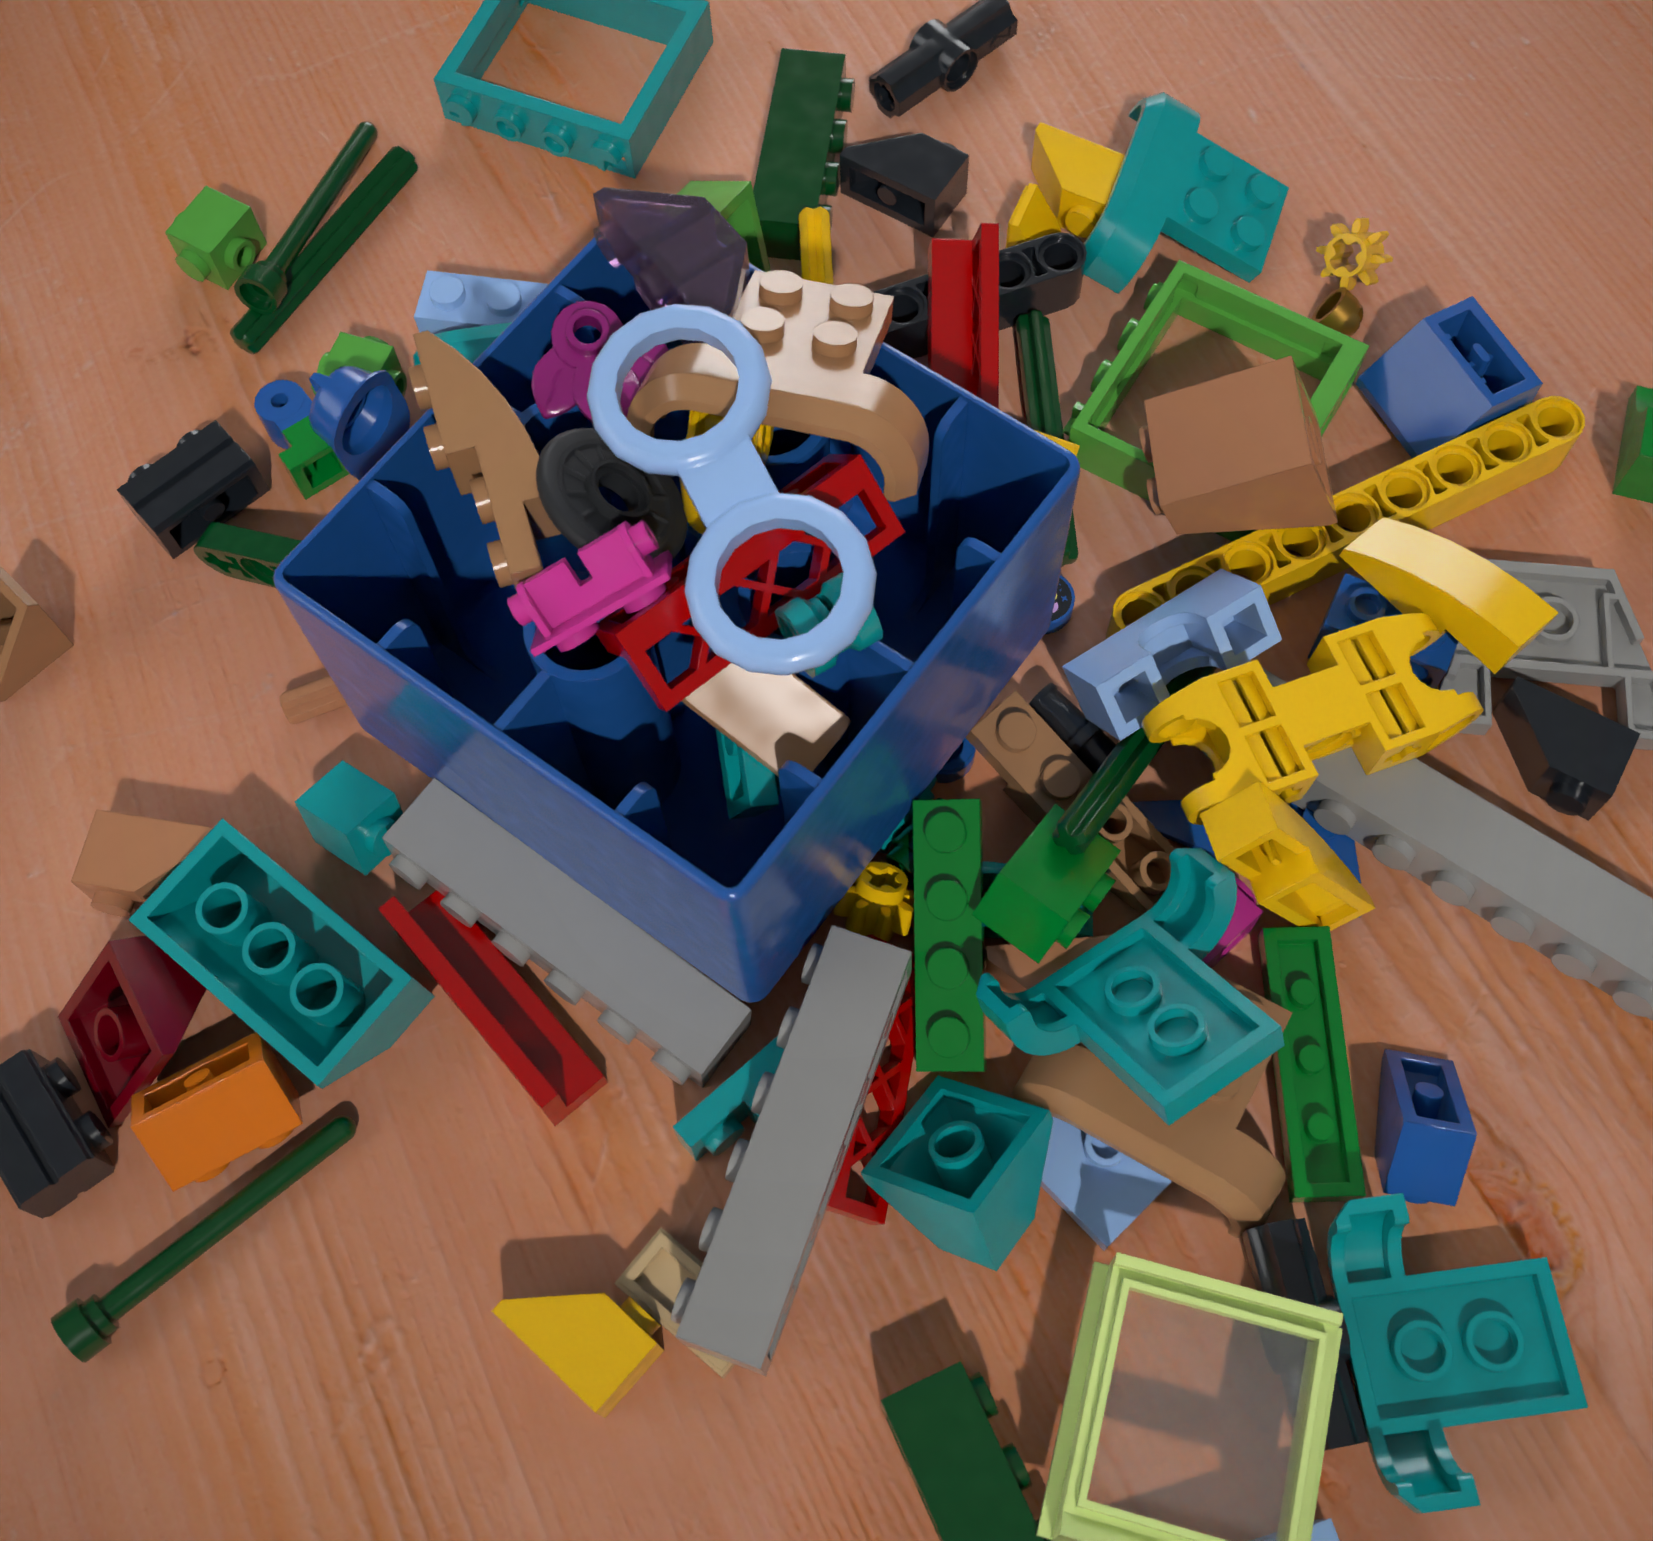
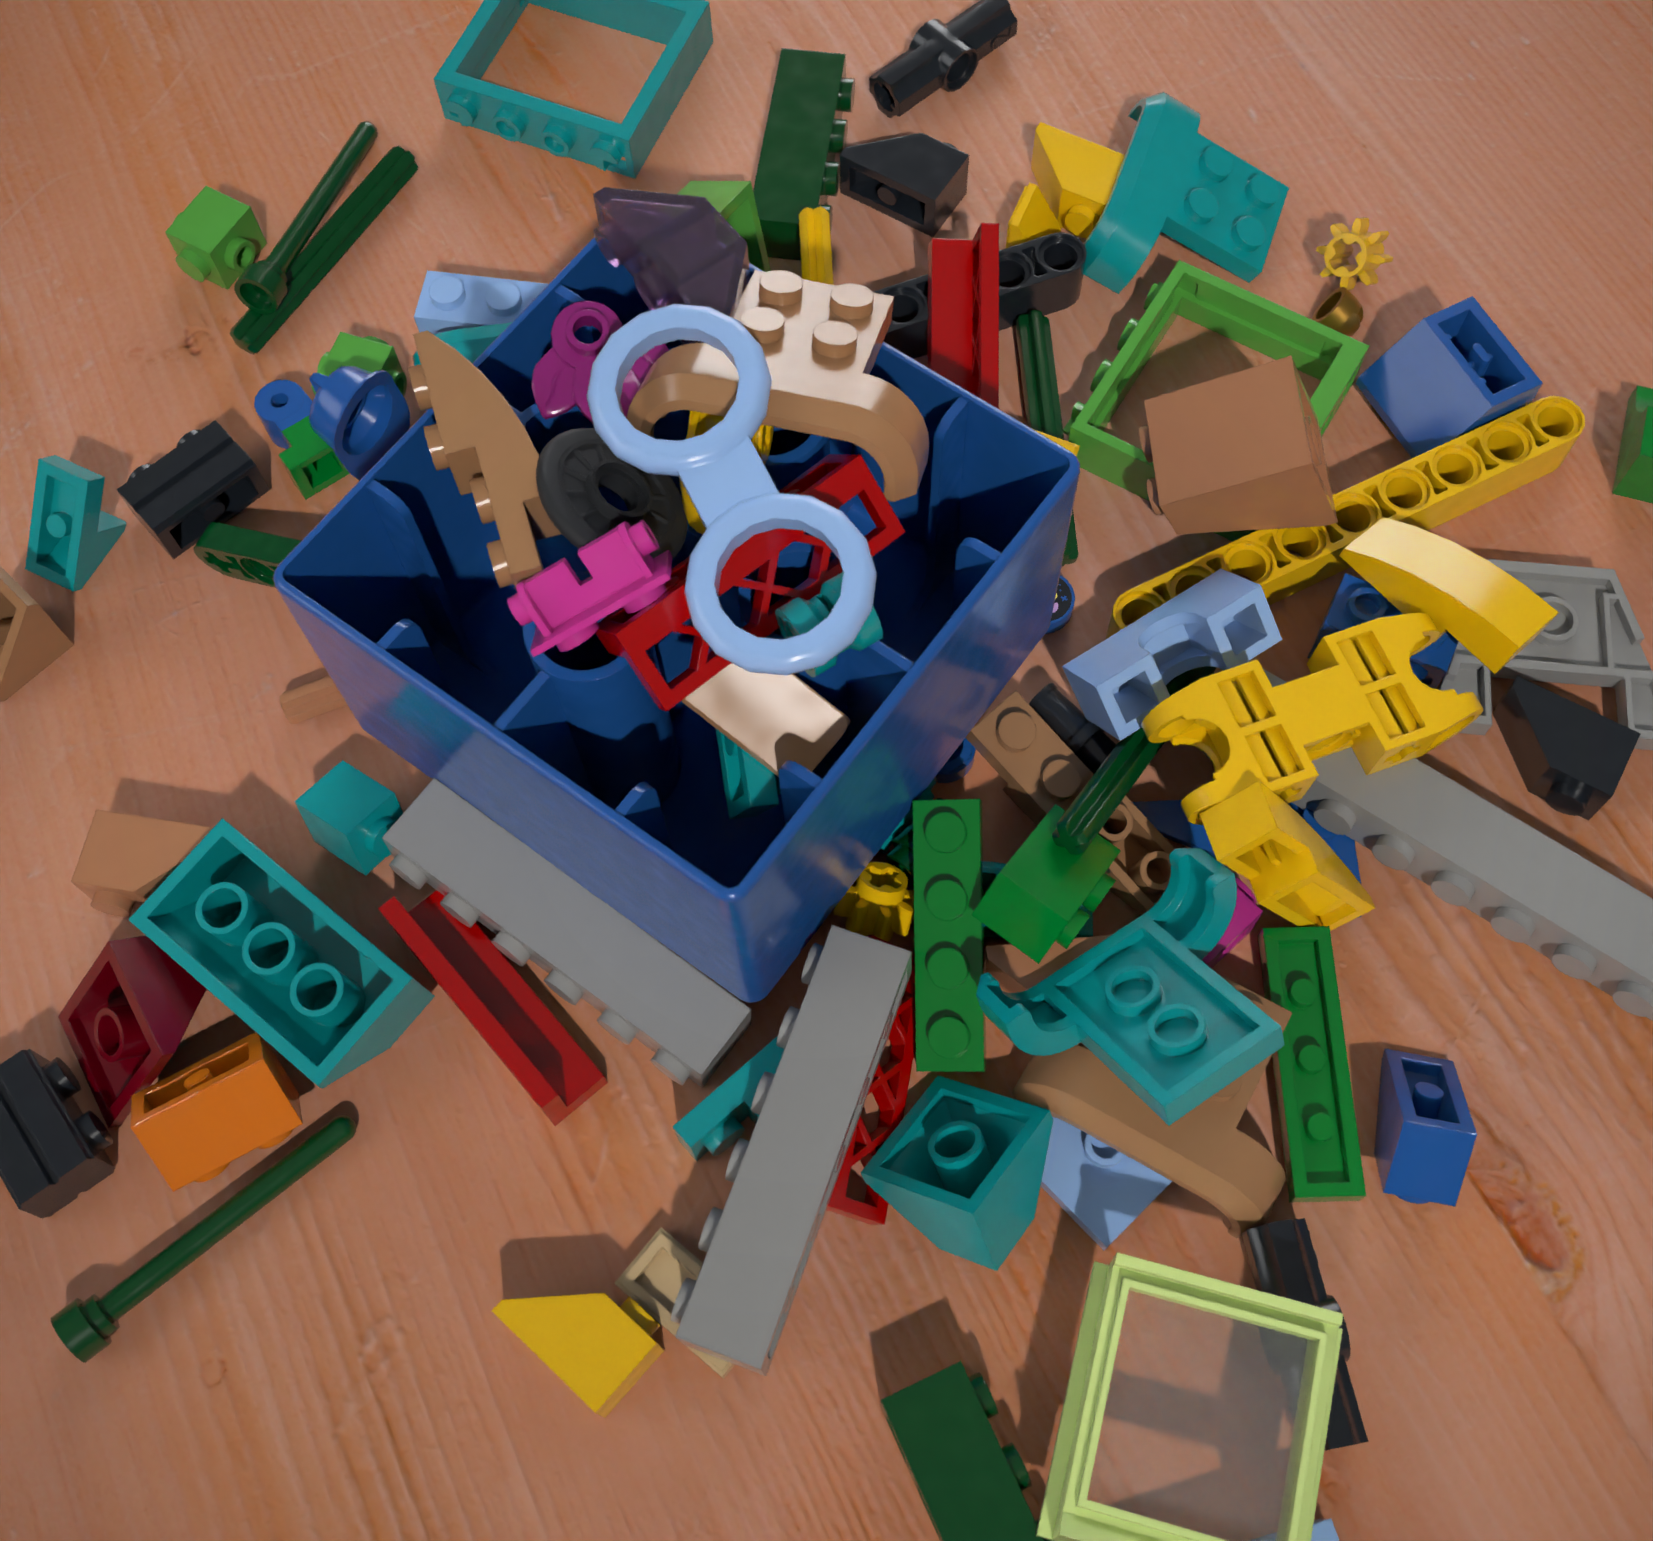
(67, 524): none -> teal slope
(1442, 1350): teal piece -> none

